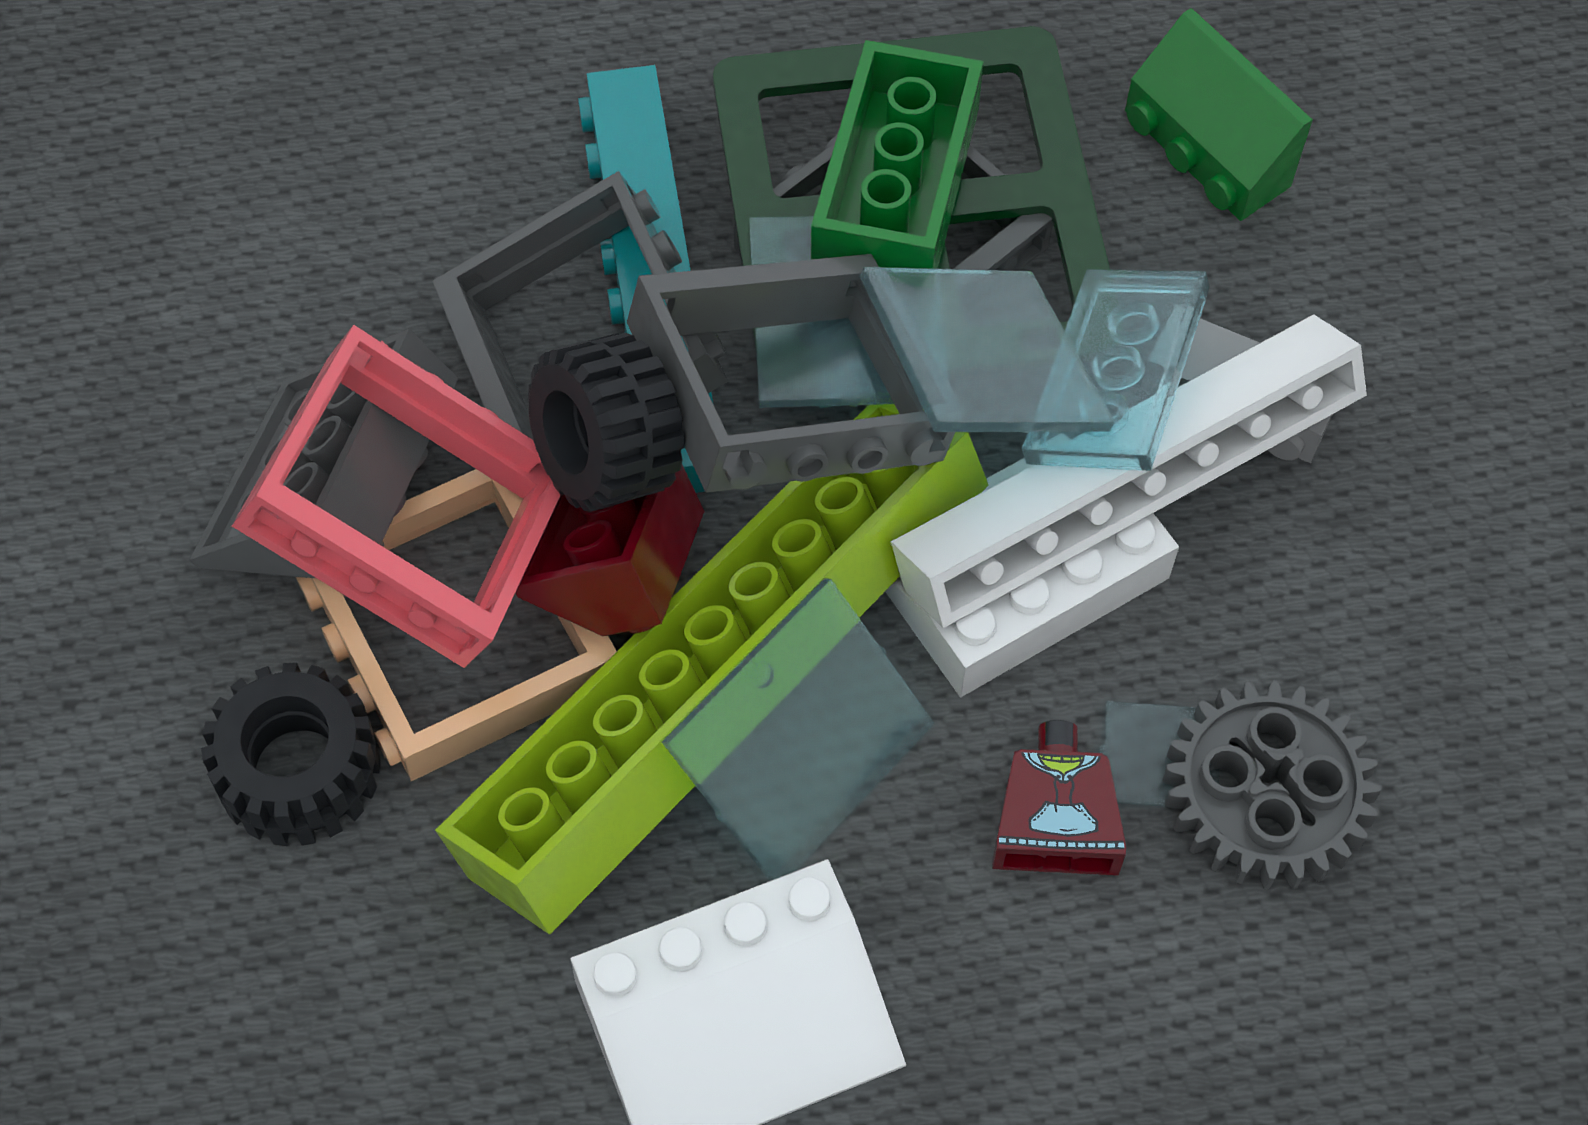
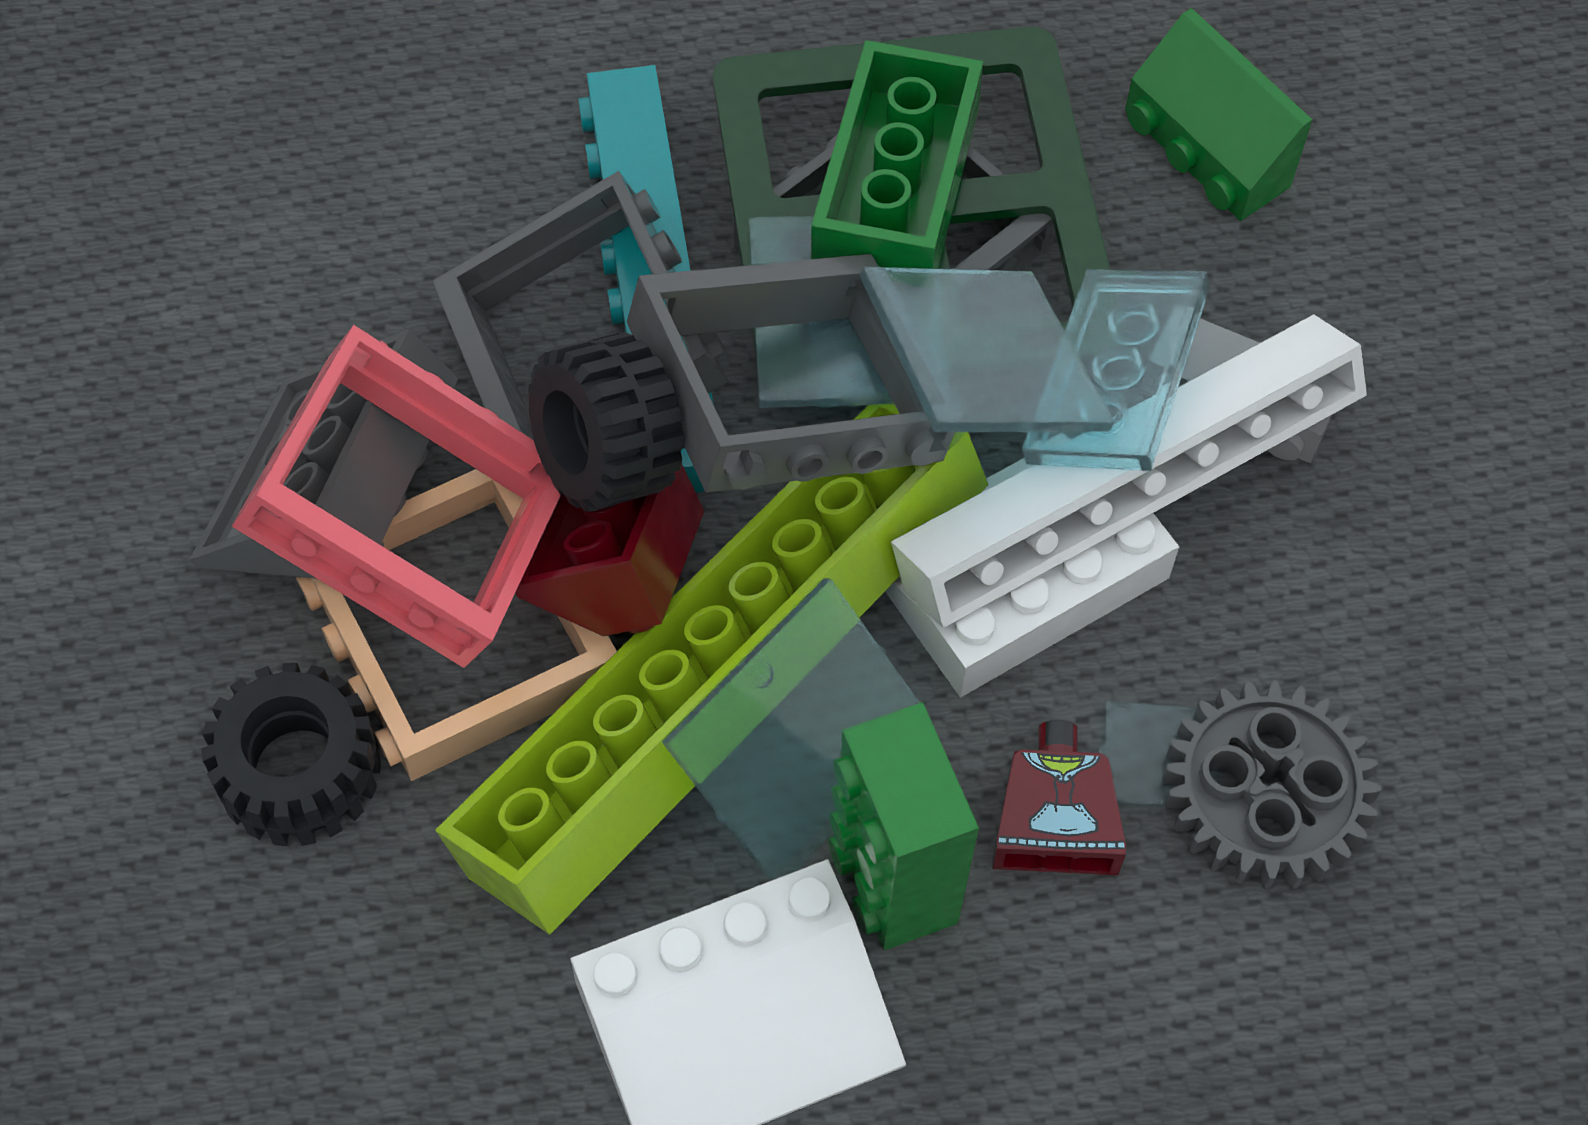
(901, 827): none -> green brick

